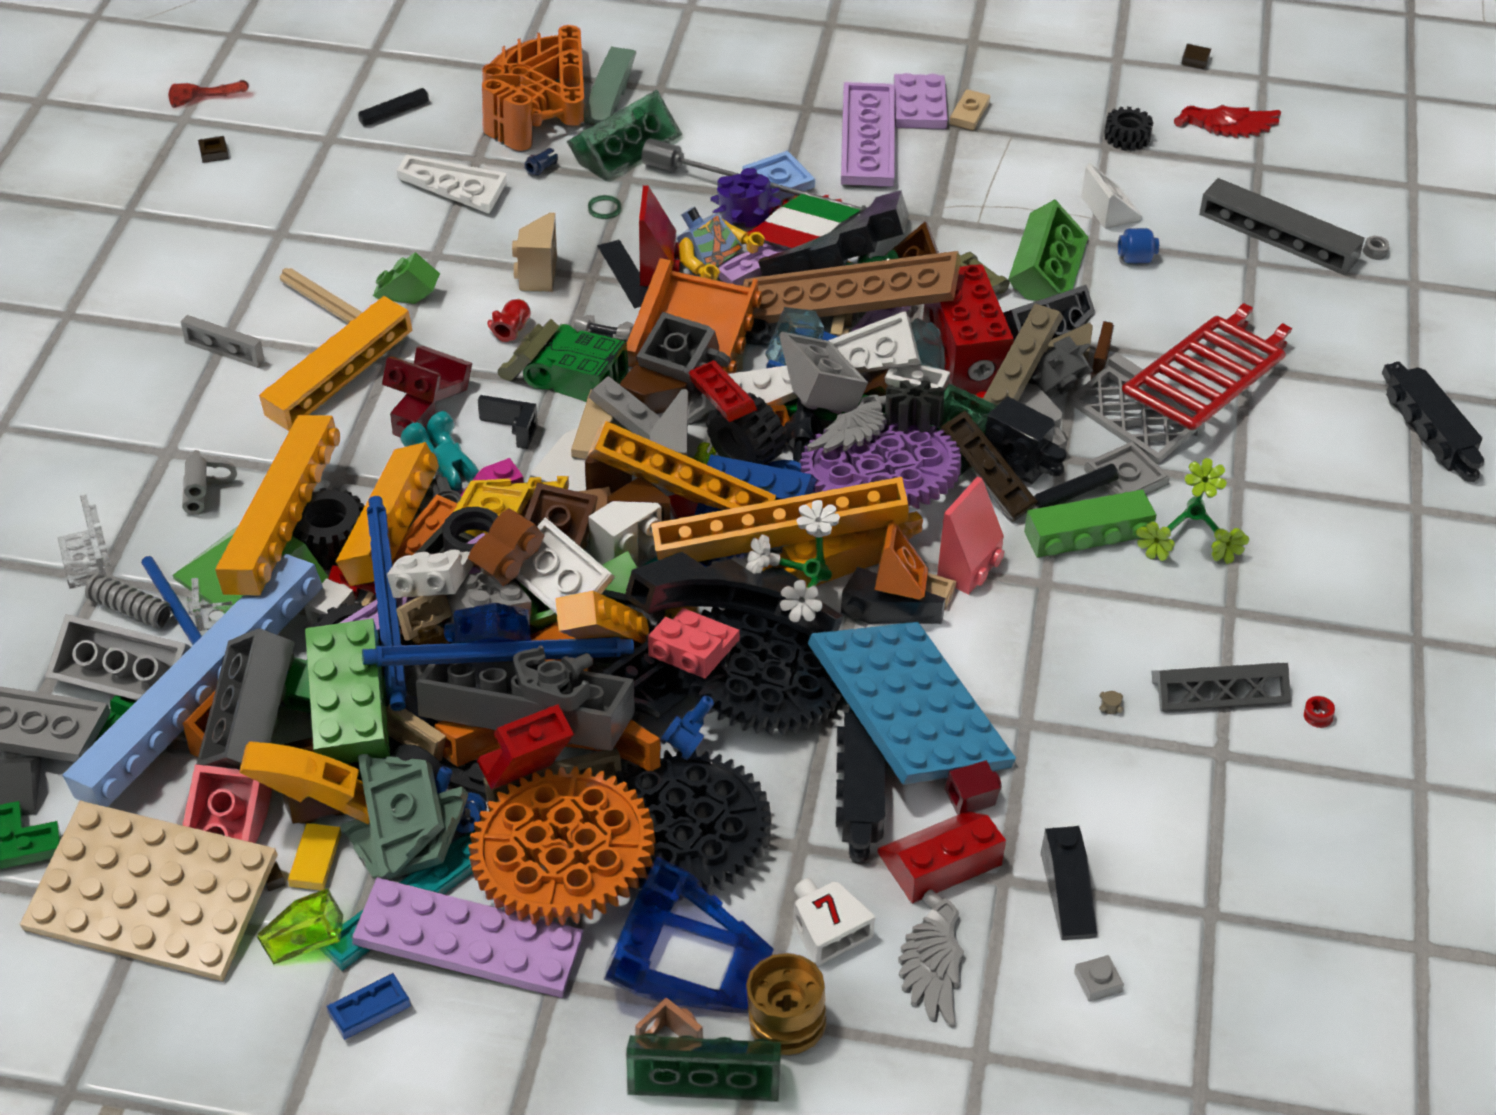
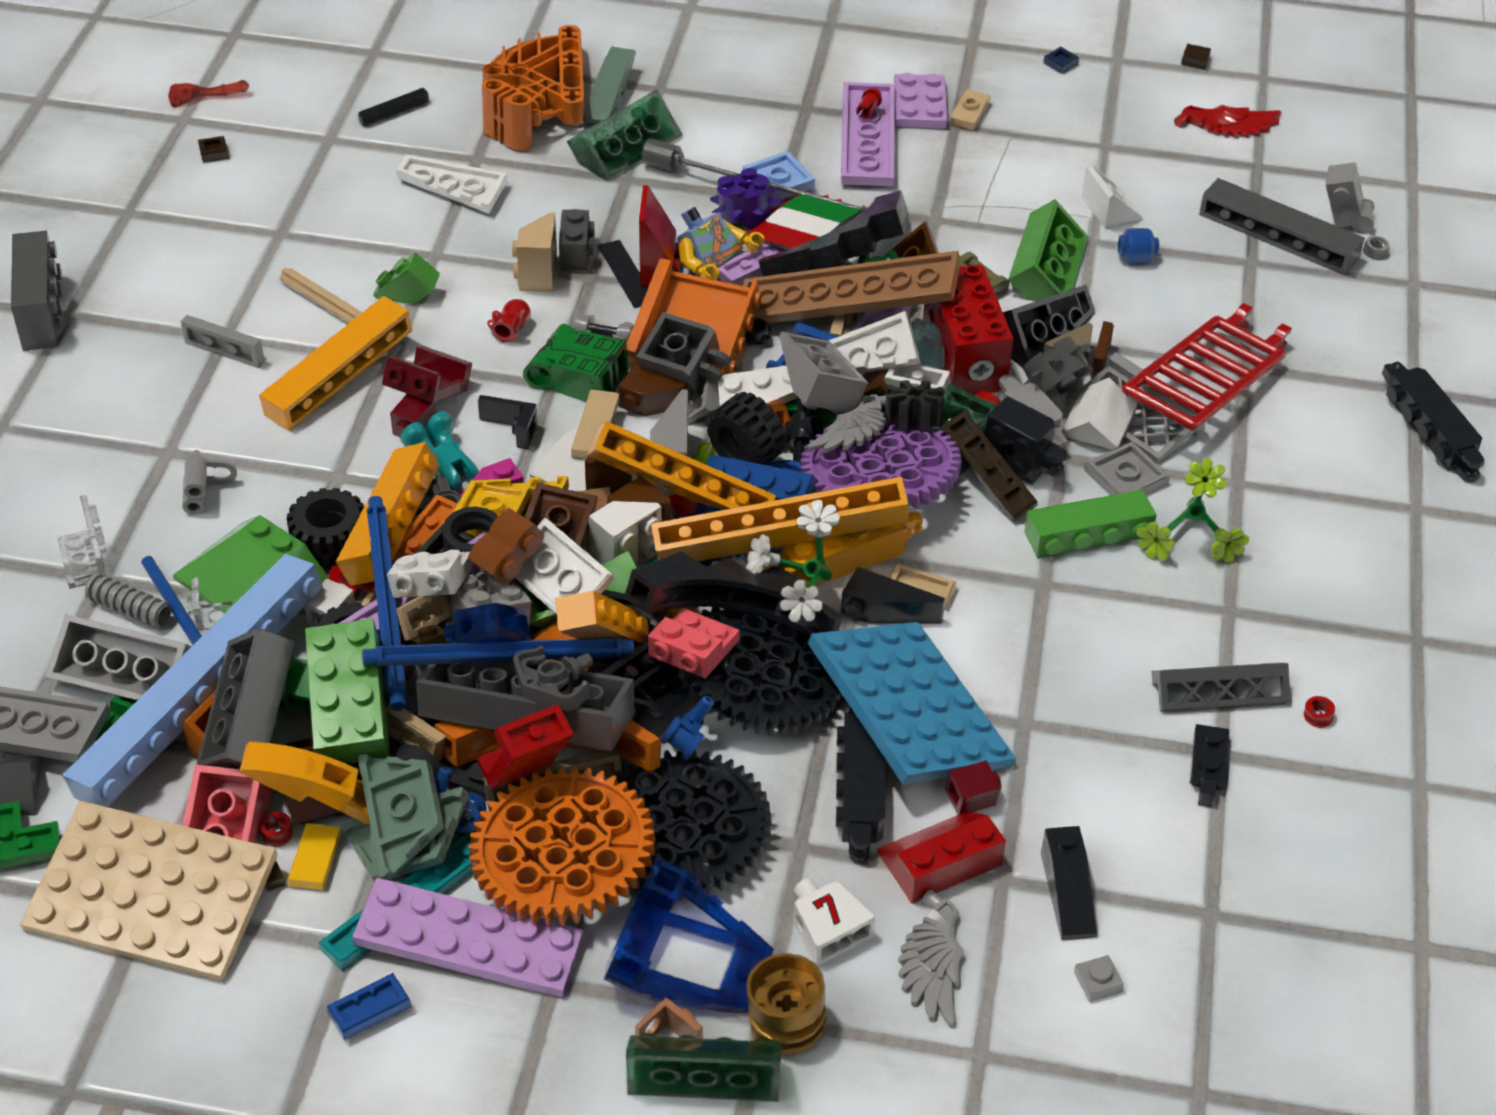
(36, 290): none -> dark grey brick
(277, 506): light orange brick -> none
(280, 820): none -> red bush
(303, 927): clear neon green slope -> none
(527, 350): olive plate -> none
(535, 164): dark blue pin -> none
(575, 239): none -> dark grey brick
(604, 216): clear green piece -> none
(624, 407): light grey plate -> none
(722, 391): red tile -> none
(796, 322): clear light blue slope -> none
(871, 98): none -> red pin
(900, 566): orange slope -> none
(970, 539): coral slope -> none
(1024, 354): dark tan plate -> none
(1061, 60): none -> dark blue tile
(1077, 486): black axle -> none
(1100, 415): none -> white slope
(1111, 702): dark tan piece -> none
(1128, 128): black tyre -> none
(1209, 761): none -> black hinge
(1347, 198): none -> light grey hinge

